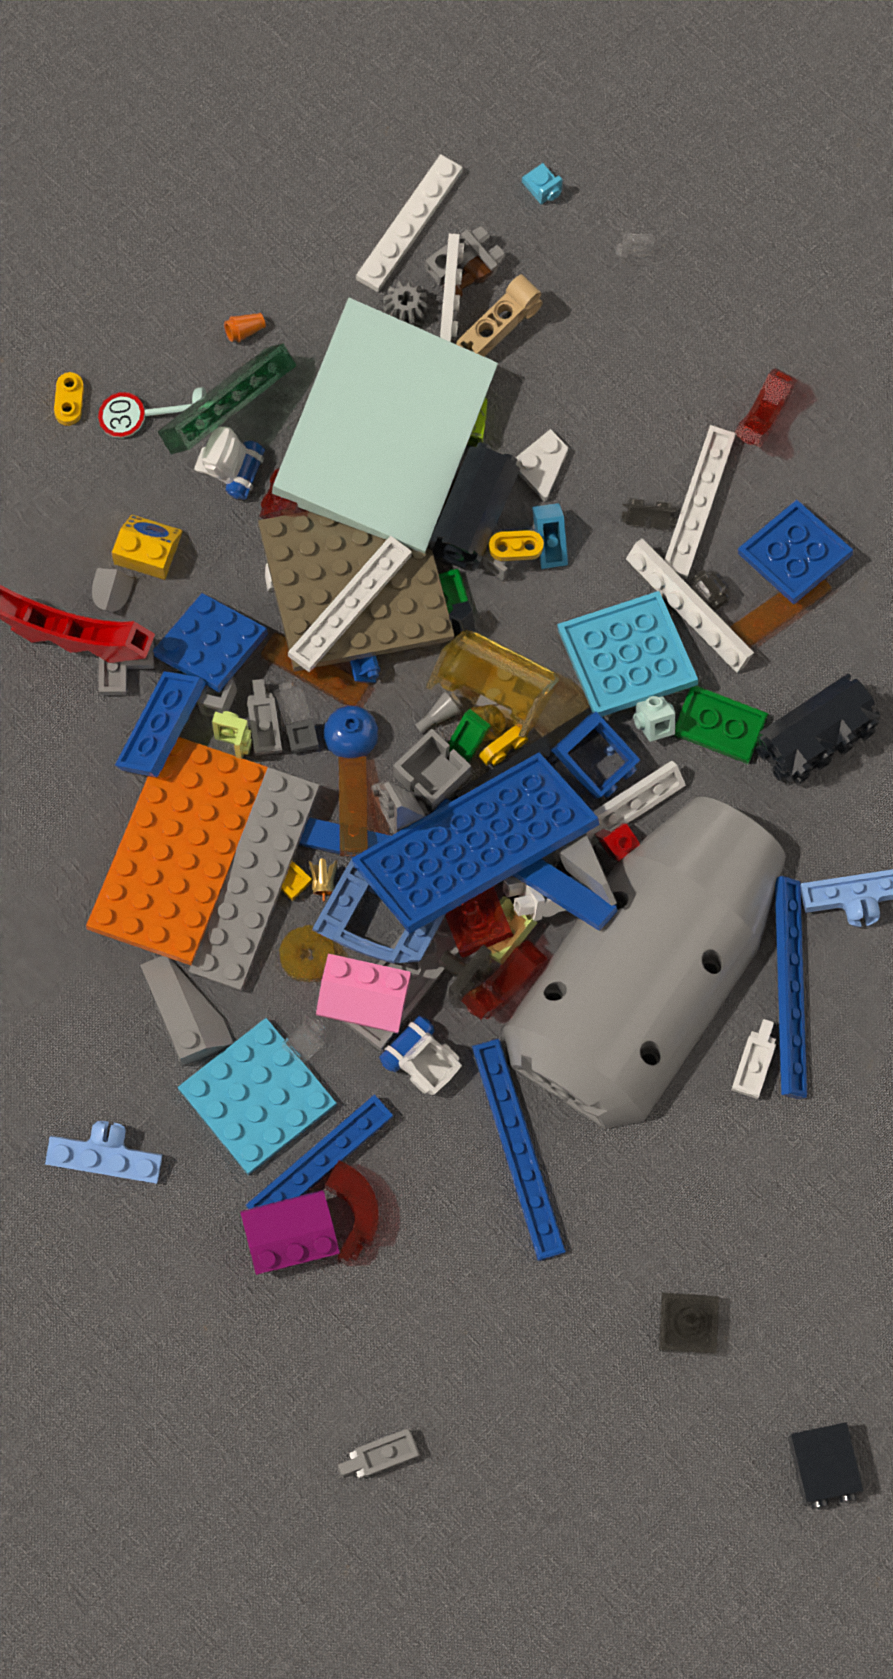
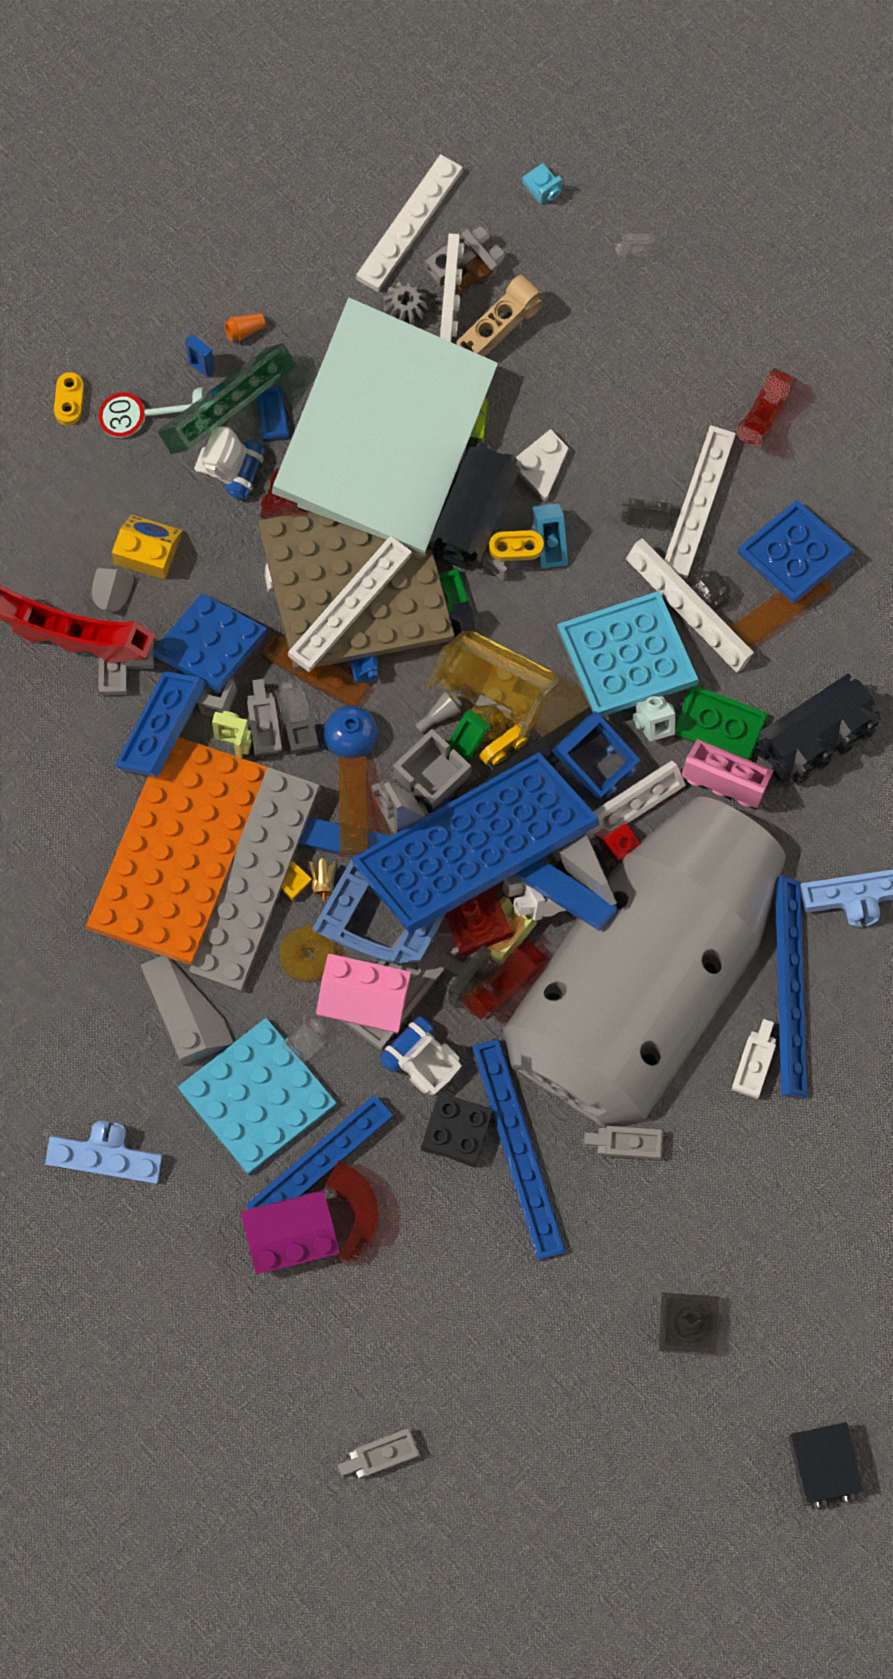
(199, 355): none -> blue tile
(272, 415): none -> blue tile
(456, 1129): none -> black brick
(626, 1142): none -> light grey hinge
(726, 774): none -> bright pink slope

